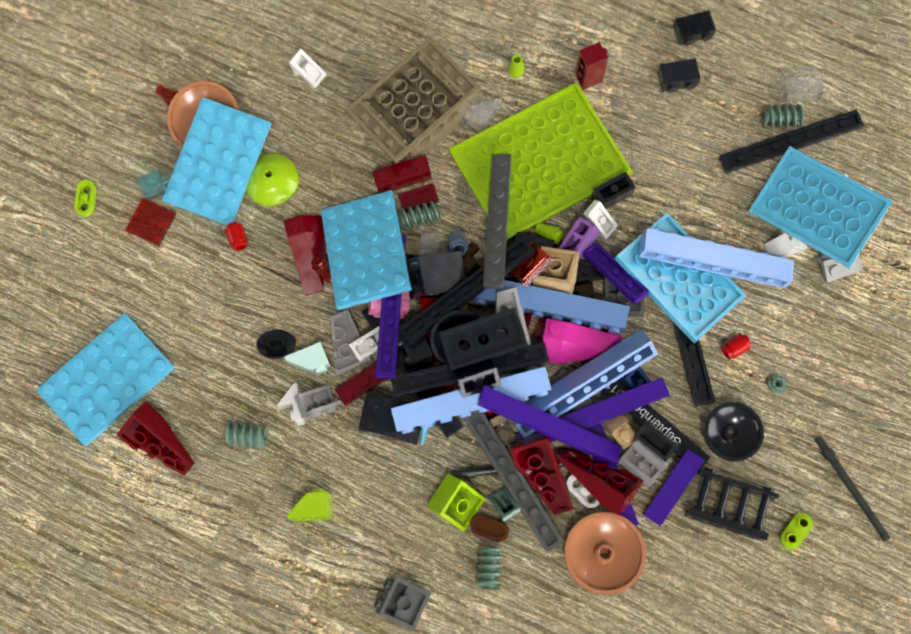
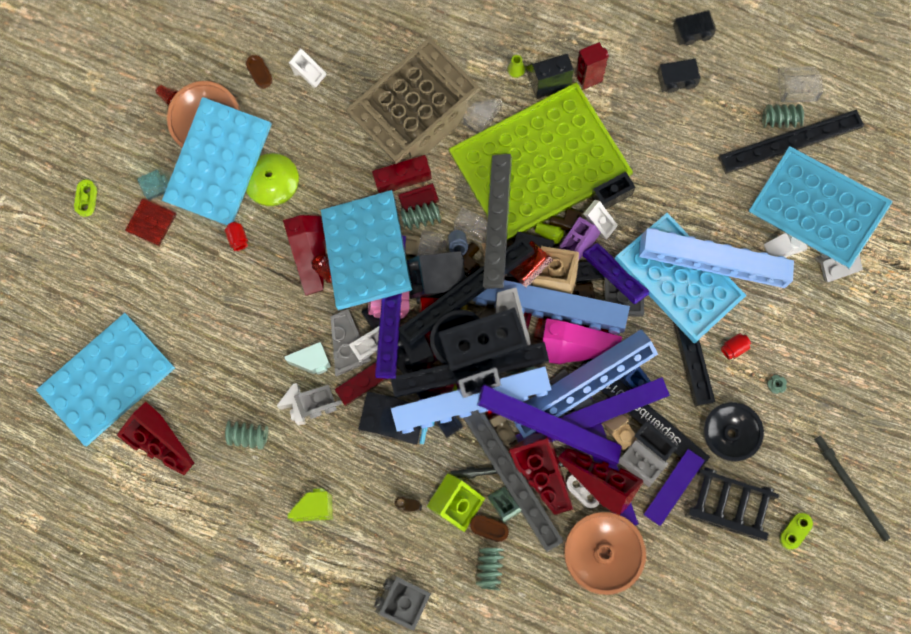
(259, 71): none -> reddish brown tile
(275, 344): black dish -> none
(407, 505): none -> dark brown piece
(472, 225): none -> clear slope
(550, 75): none -> black slope
(569, 221): none -> dark brown piece

